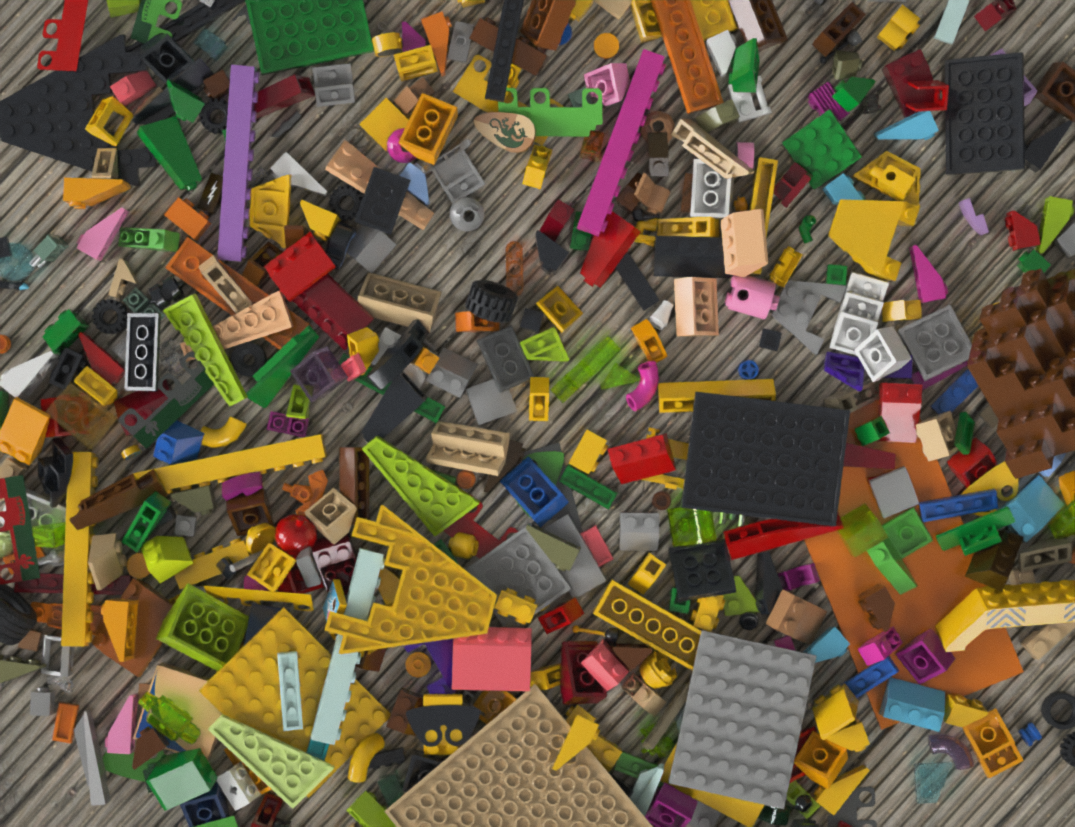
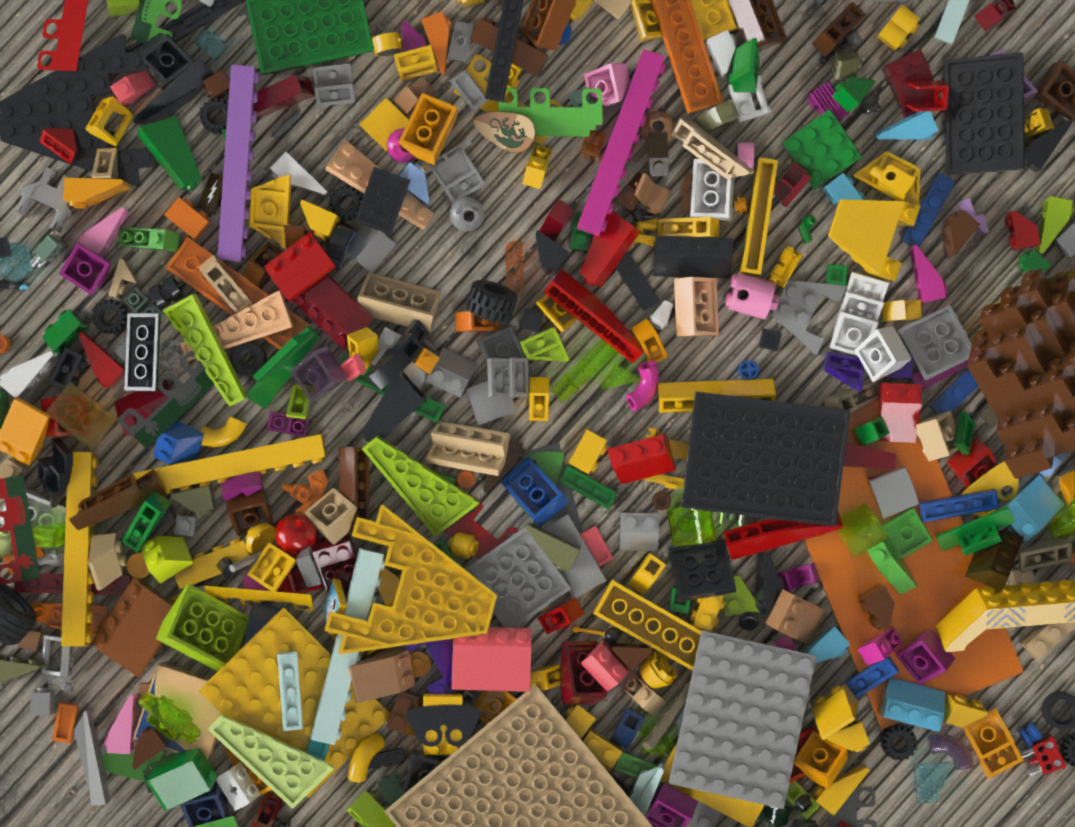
(48, 195): none -> light grey connector
(60, 142): none -> red slope
(86, 269): none -> magenta slope
(96, 386): yellow tile -> none
(121, 624): light orange slope -> none
(131, 452): yellow tile -> none
(184, 102): green slope -> none
(382, 674): none -> medium nougat slope
(468, 90): none -> light grey tile
(508, 377): none -> light grey slope
(511, 604): yellow brick -> none
(578, 737): yellow slope -> none
(593, 314): none -> red slope
(606, 45): light orange piece -> none
(627, 727): none -> dark blue slope
(744, 242): light nougat slope -> none
(909, 747): none -> black tyre
(928, 210): none -> blue plate
(957, 231): none -> reddish brown slope
(1037, 122): none -> yellow slope
(1052, 757): none -> red piece

